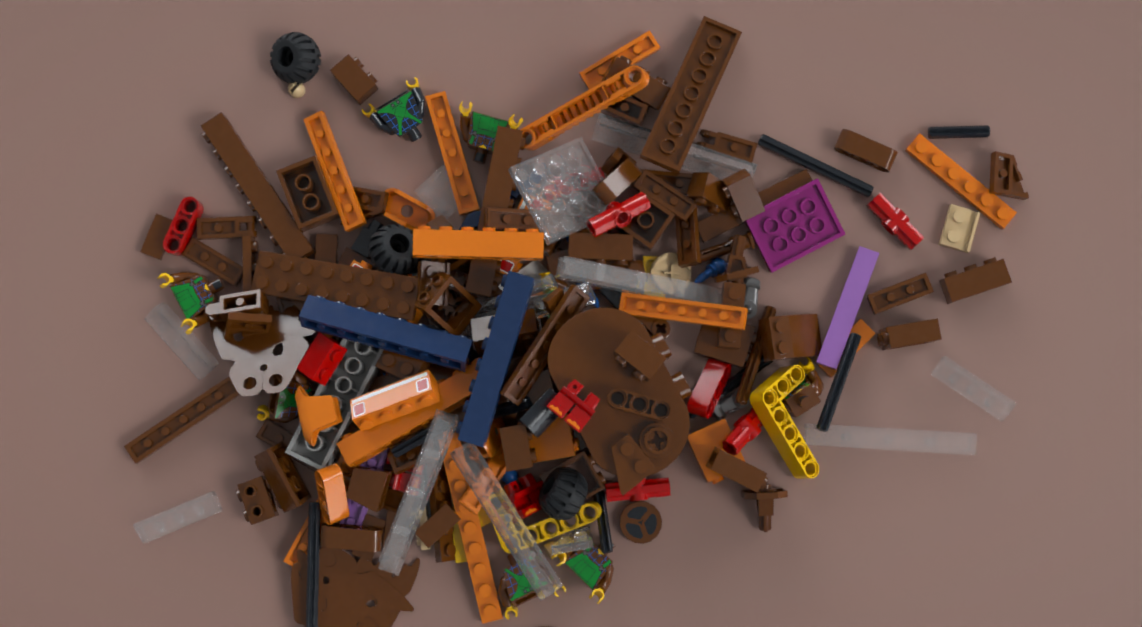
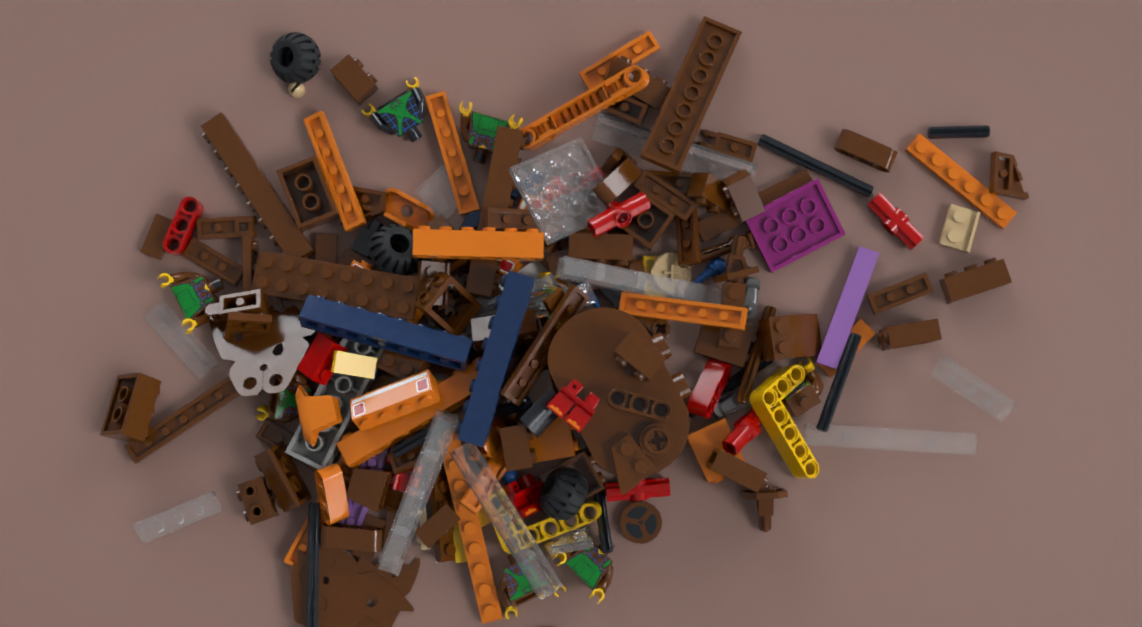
(131, 407): none -> reddish brown slope
(354, 364): none -> yellow tile

